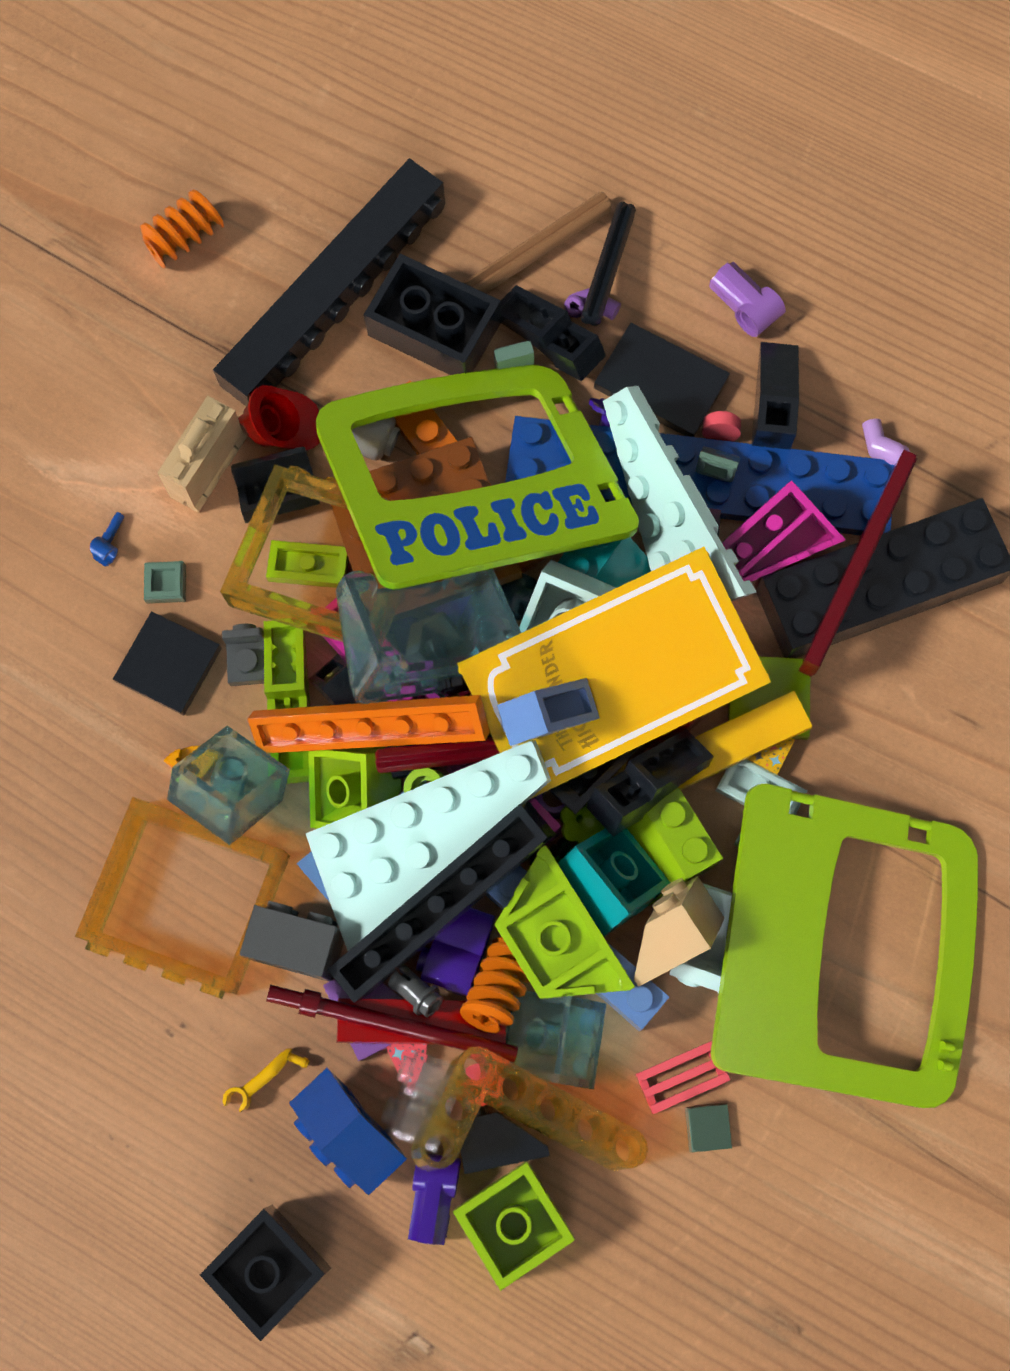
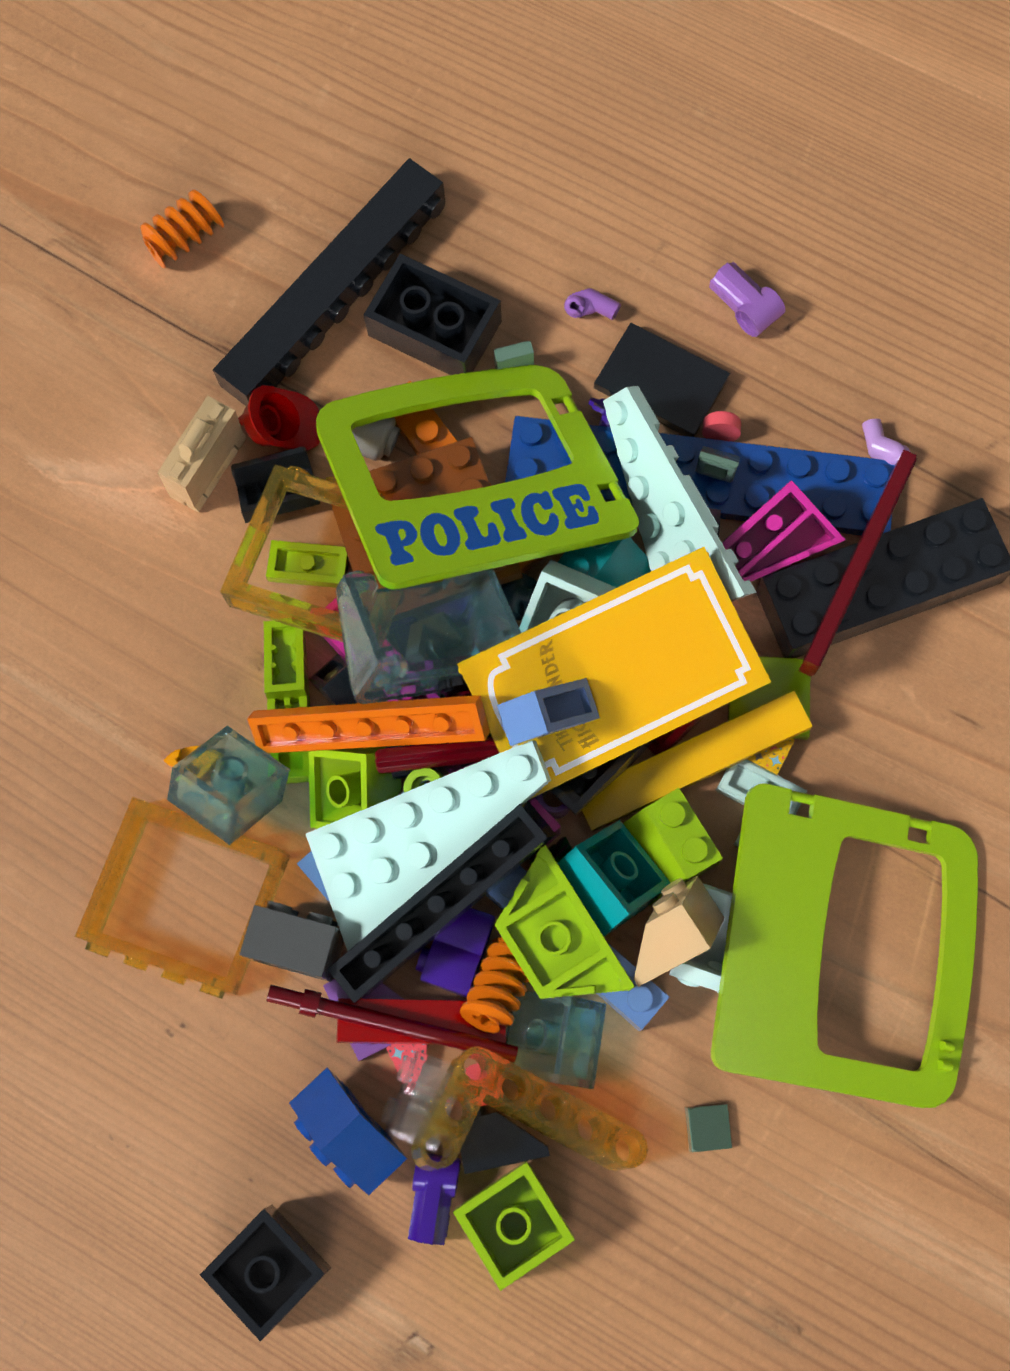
(100, 546): blue hand -> none
(164, 582): sand green tile -> none
(167, 663): black tile -> none
(244, 654): dark grey bracket -> none
(264, 1077): yellow piece -> none
(414, 990): dark grey pin -> none
(541, 243): medium nougat axle -> none
(552, 332): black slope -> none
(579, 826): lime plant -> none
(608, 264): black axle -> none
(647, 781): black slope -> none
(649, 1092): coral tile -> none
(776, 396): black slope -> none

